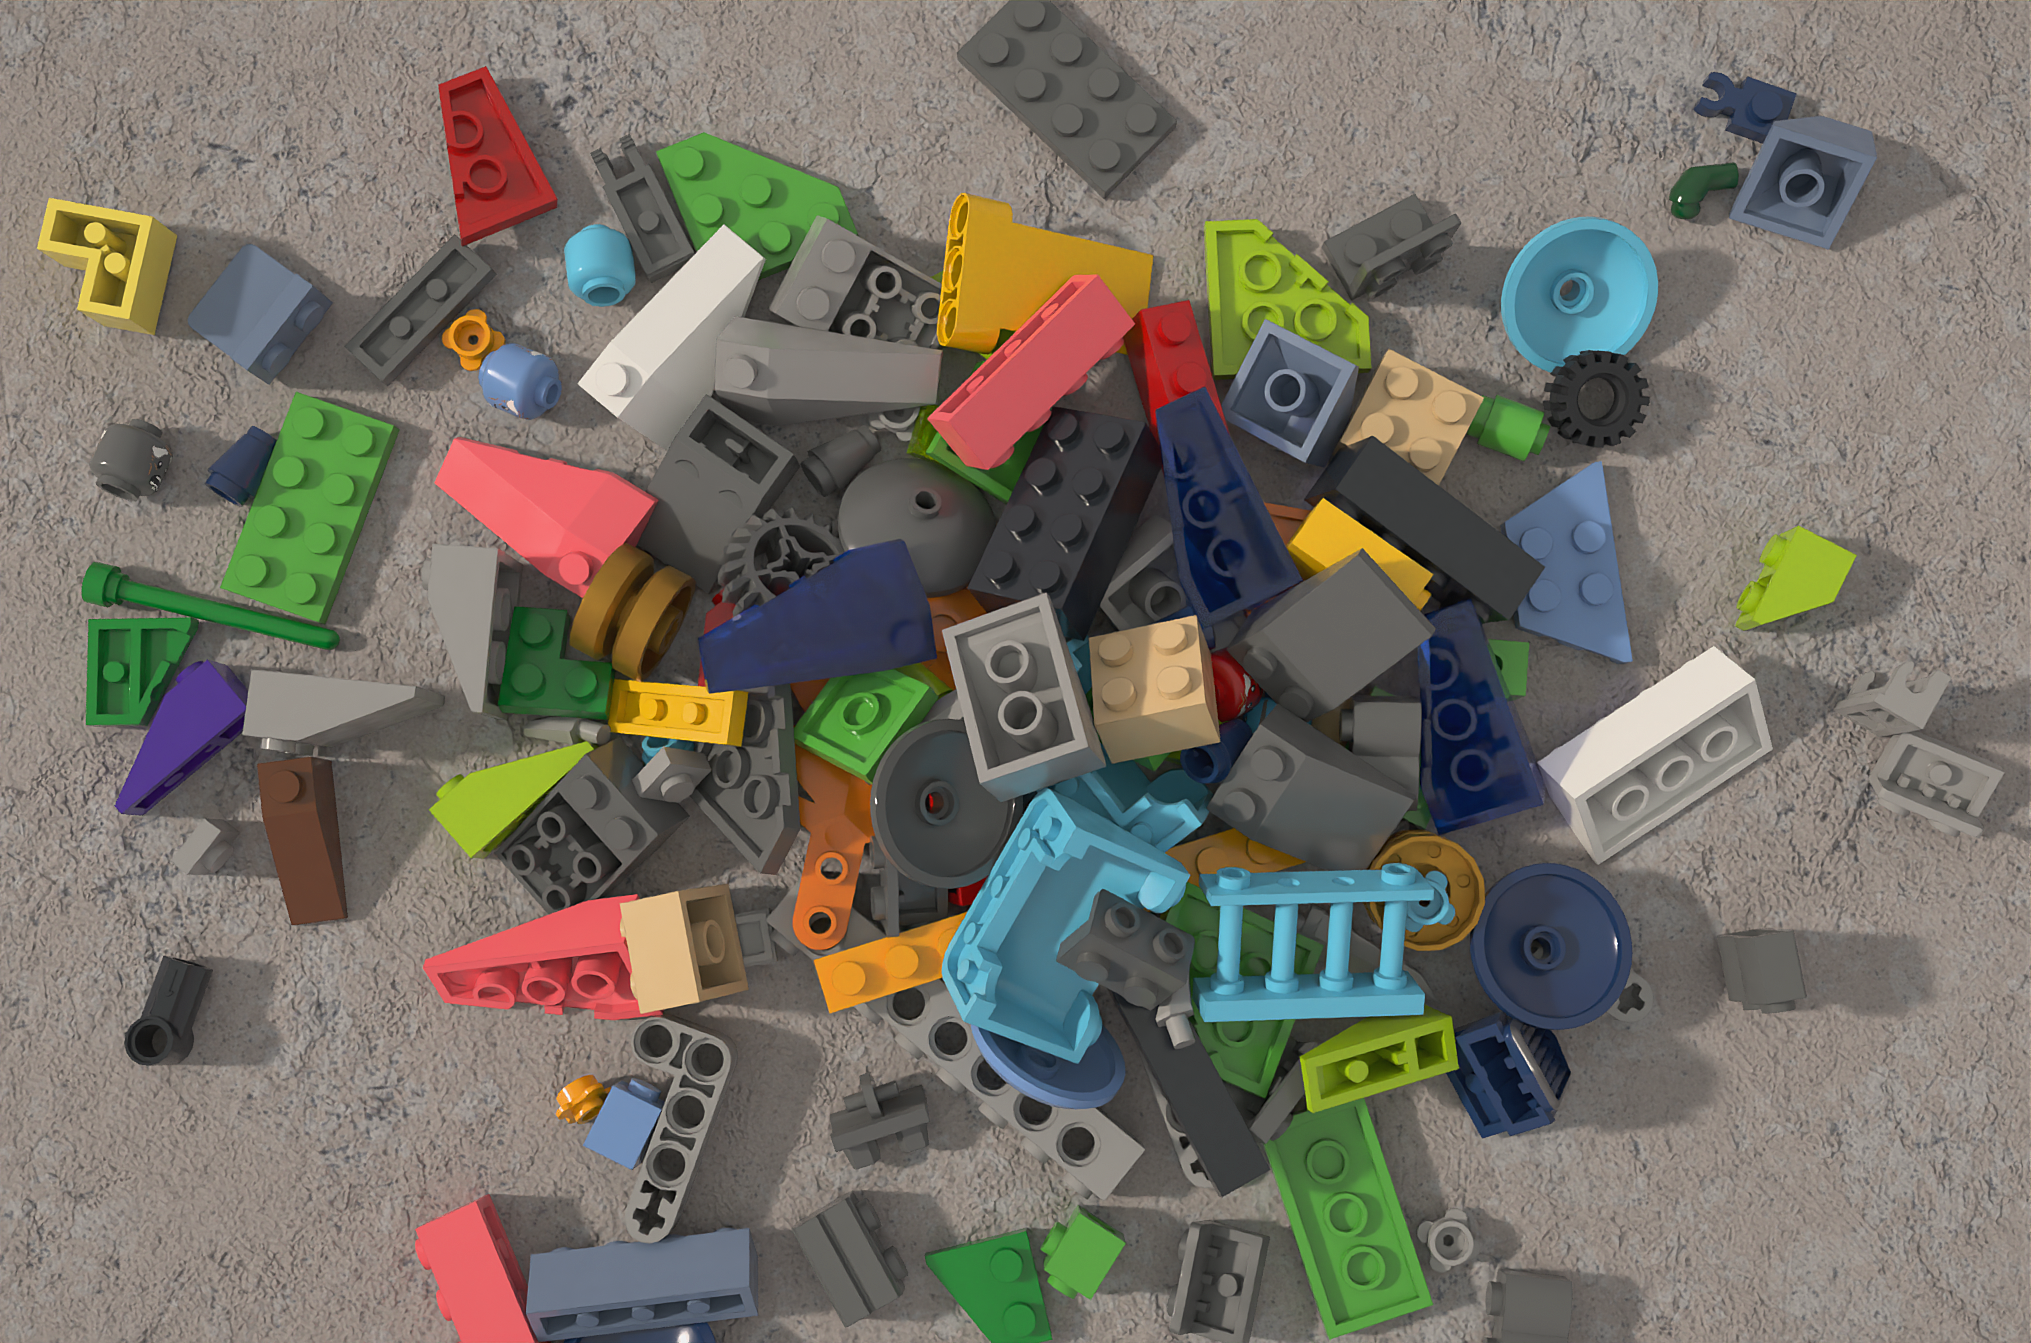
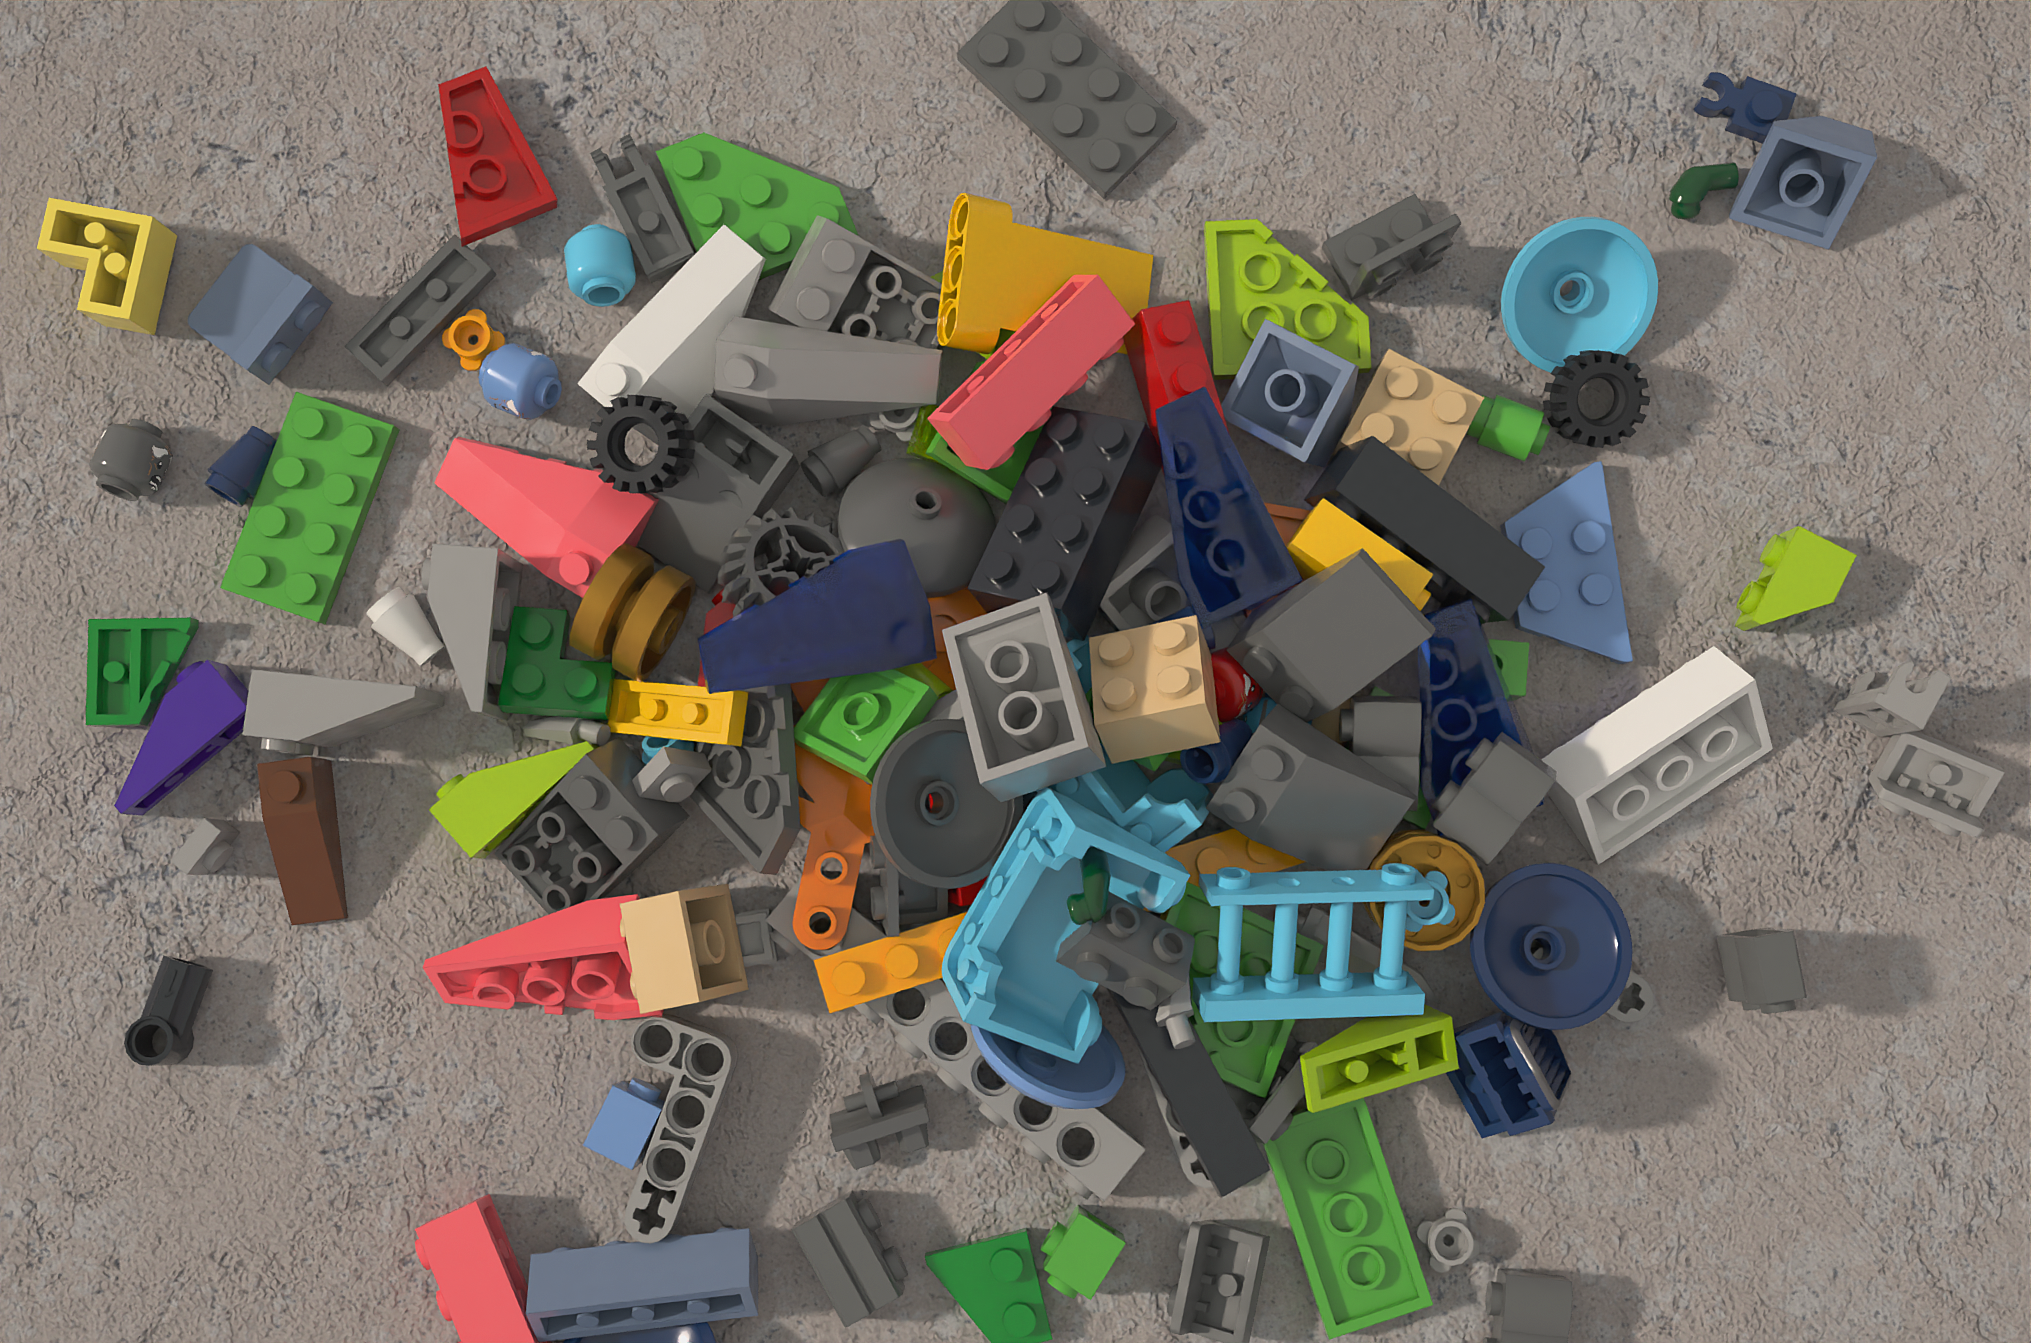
(107, 586): green piece -> none
(405, 625): none -> white cone
(581, 1100): light orange plate -> none
(611, 444): none -> black tyre
(1096, 883): none -> dark green arm
(1493, 797): none -> dark grey brick

